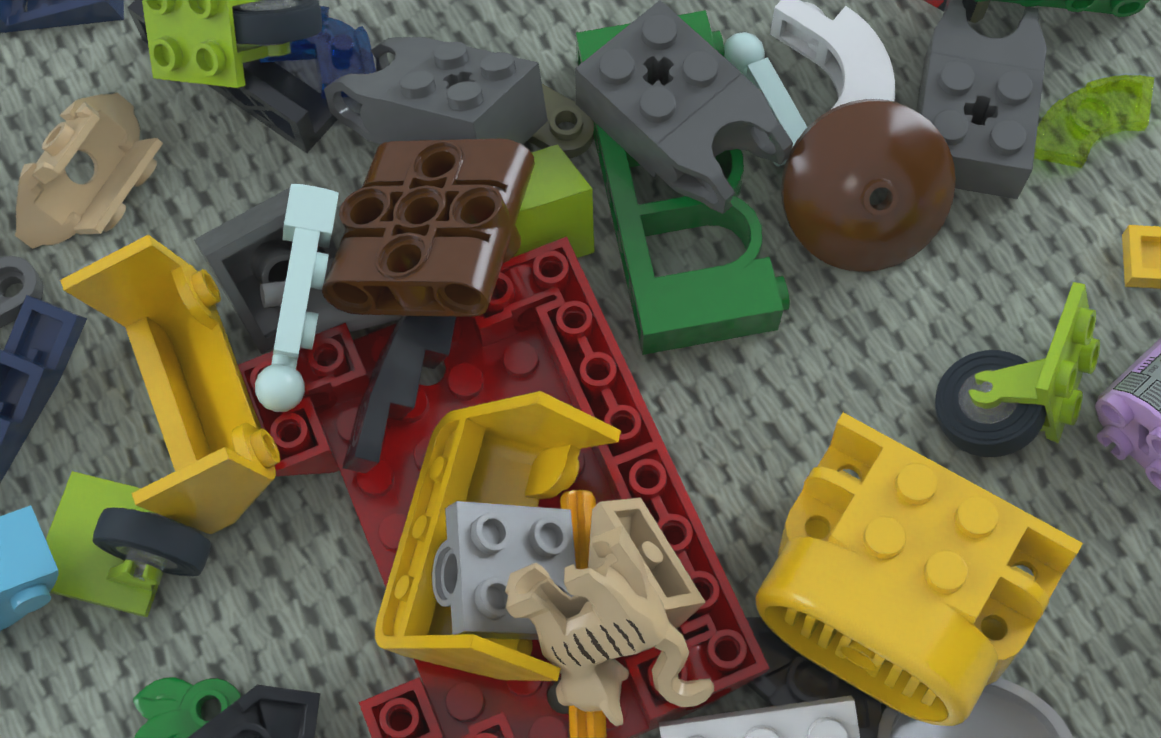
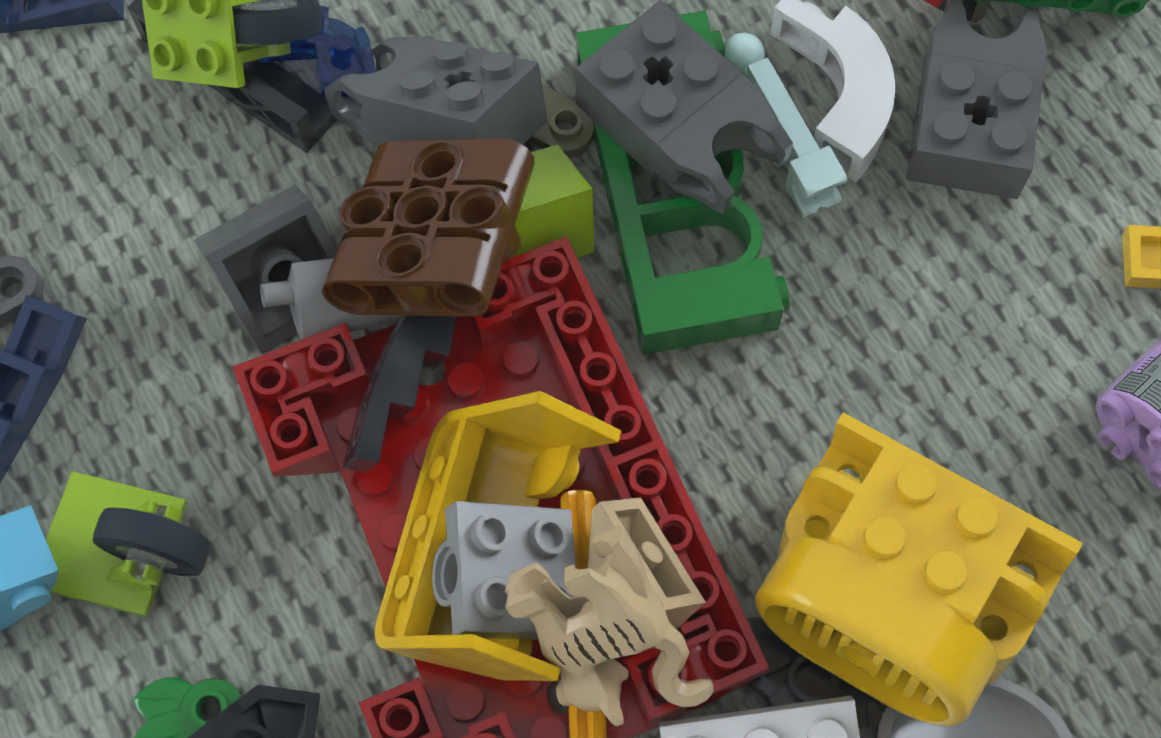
(55, 207): tan piece -> none
(191, 379): yellow windscreen -> none
(308, 225): light aqua plate -> none
(844, 161): reddish brown dish -> none
(1001, 402): plate -> none
(1091, 114): clear neon green tile -> none

